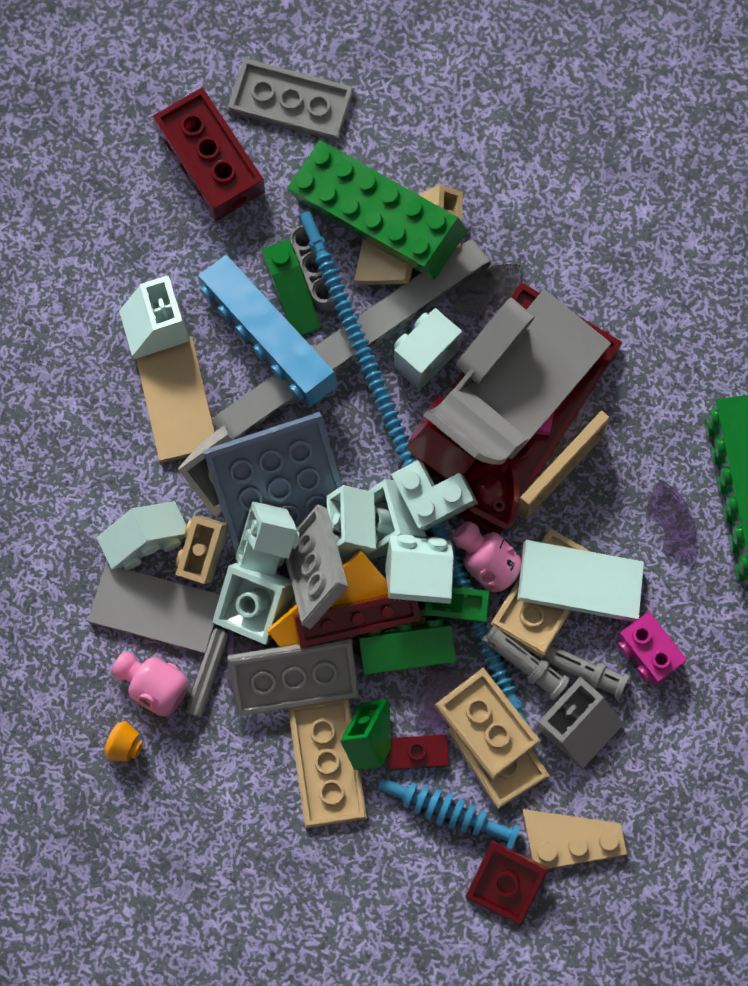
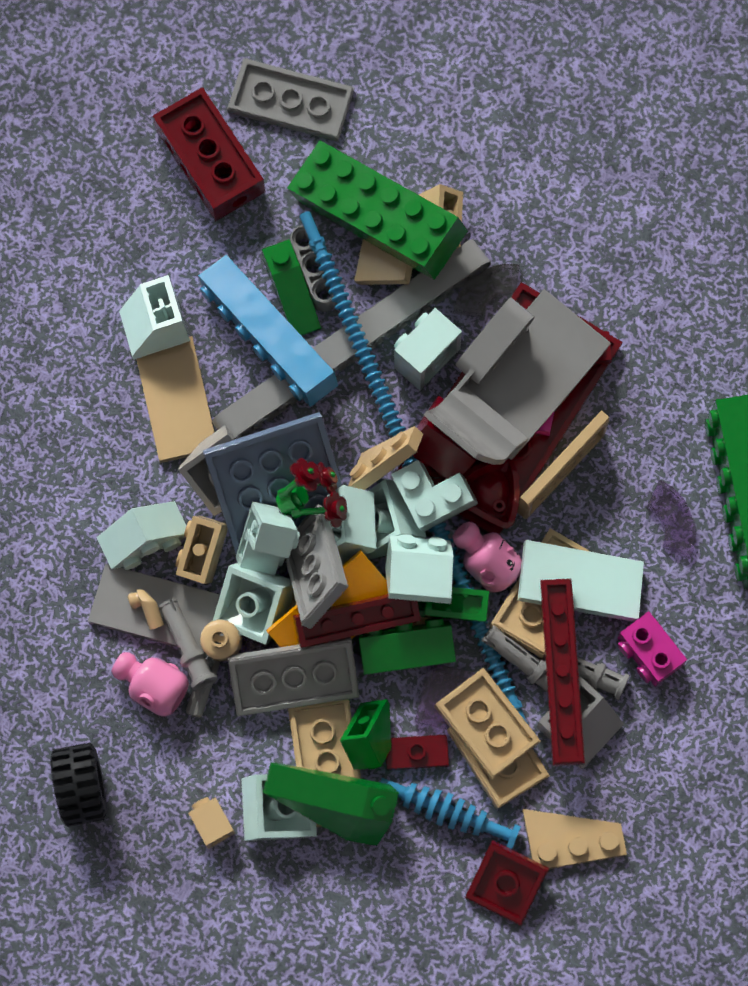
(78, 784): none -> black tyre
(123, 743): light orange cone -> none
(149, 606): none -> tan arm
(192, 656): none -> light grey pin
(211, 821): none -> tan brick
(230, 642): none -> tan head
(268, 818): none -> light aqua slope
(310, 476): none -> dark red plant
(342, 804): none -> green wedge
(384, 457): none -> tan wing
(562, 672): none -> dark red tile

